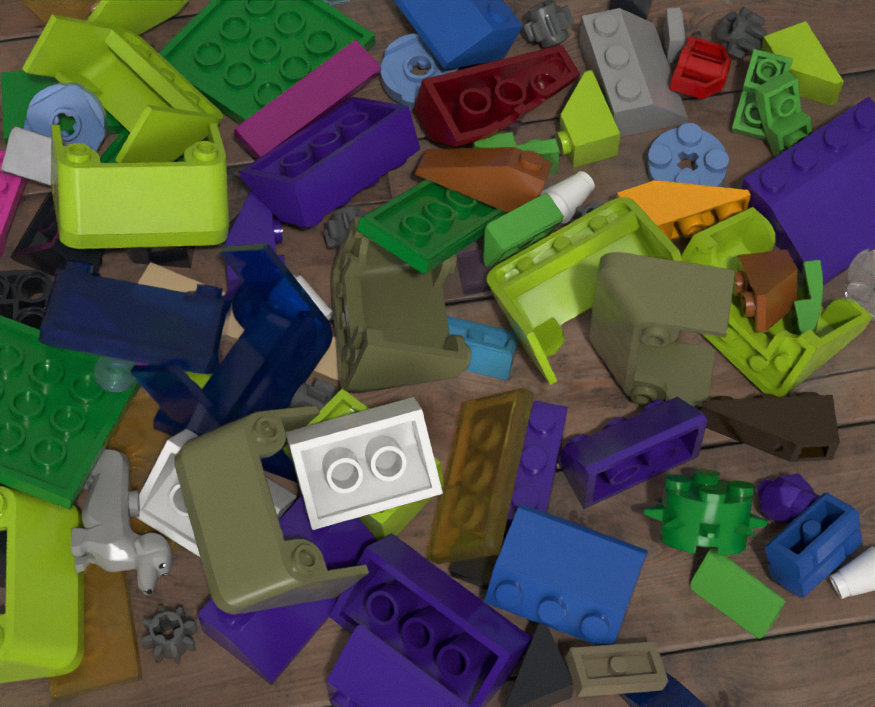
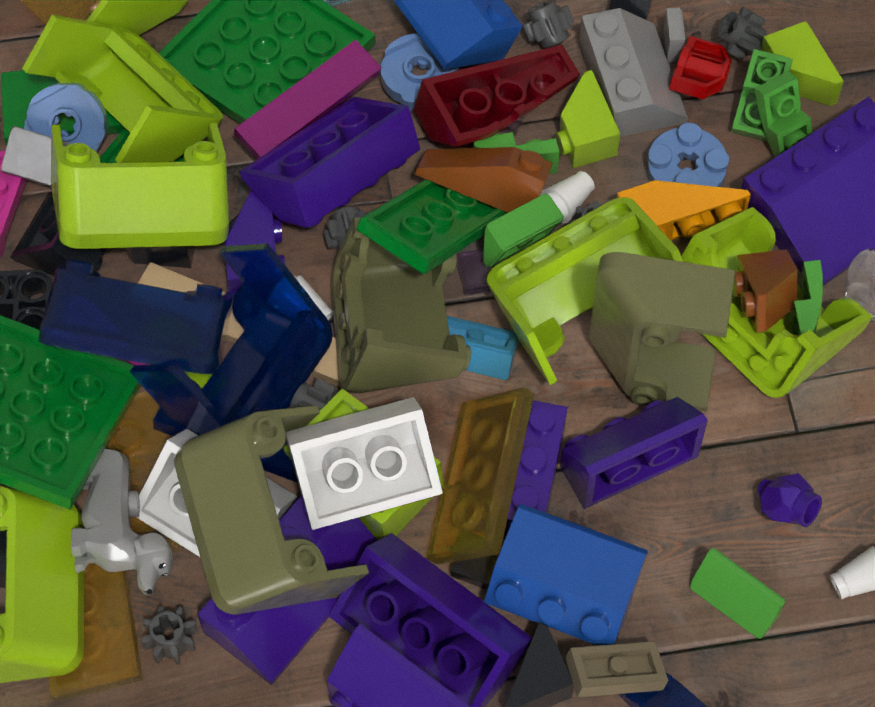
(114, 382): clear light blue plate -> none
(705, 513): green brick -> none
(782, 426): dark brown slope -> none
(813, 544): blue brick -> none

